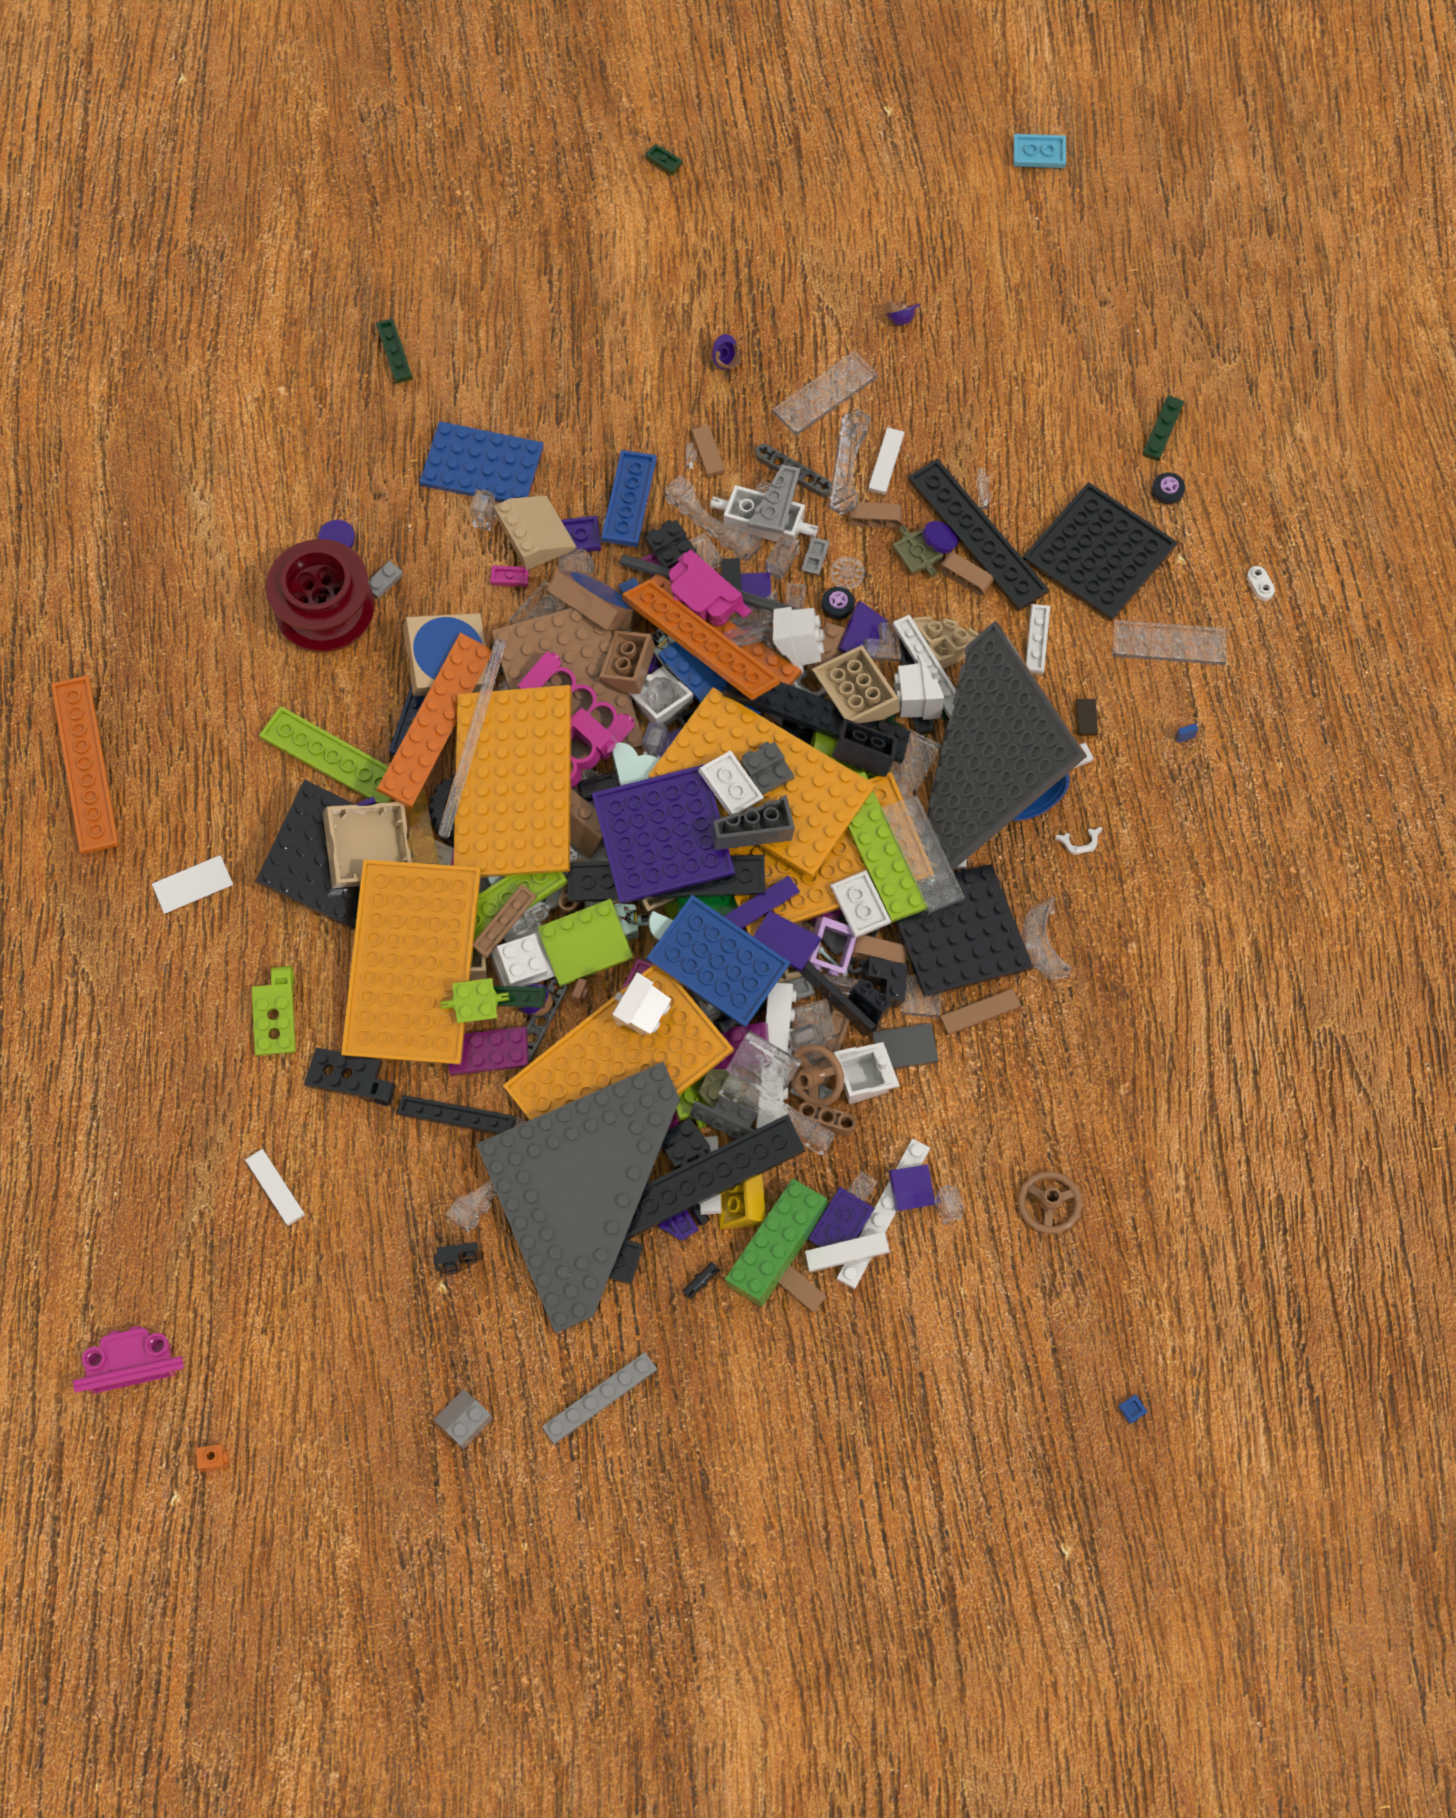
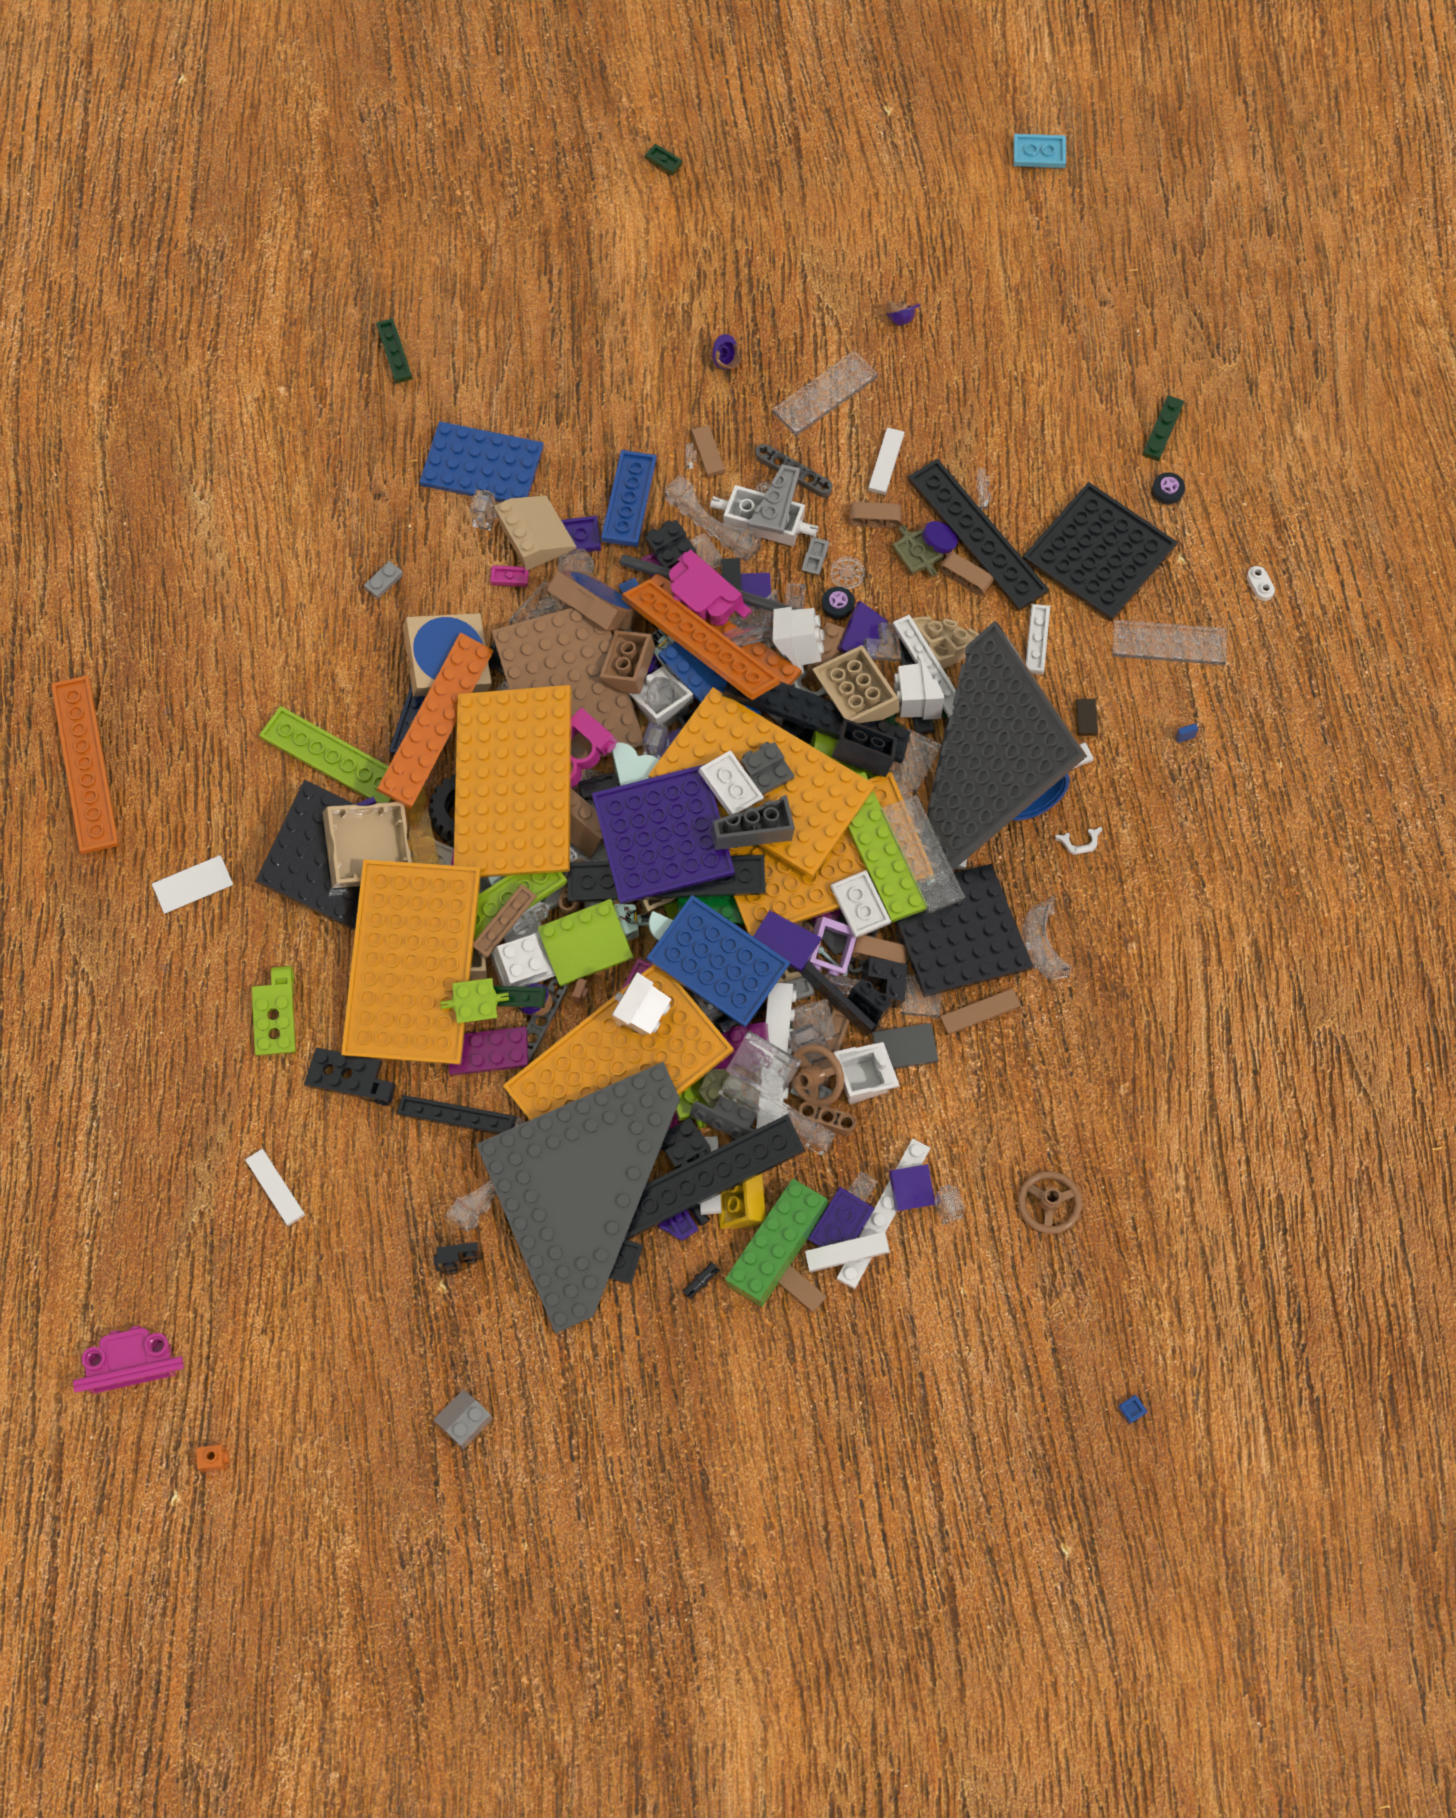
(333, 612): dark red wheel -> none
(338, 531): dark purple tile -> none
(472, 738): clear axle -> none
(548, 667): dark pink fence -> none
(599, 1398): light grey plate -> none
(763, 903): dark purple tile -> none
(782, 556): clear brick -> none
(852, 432): clear arch -> none

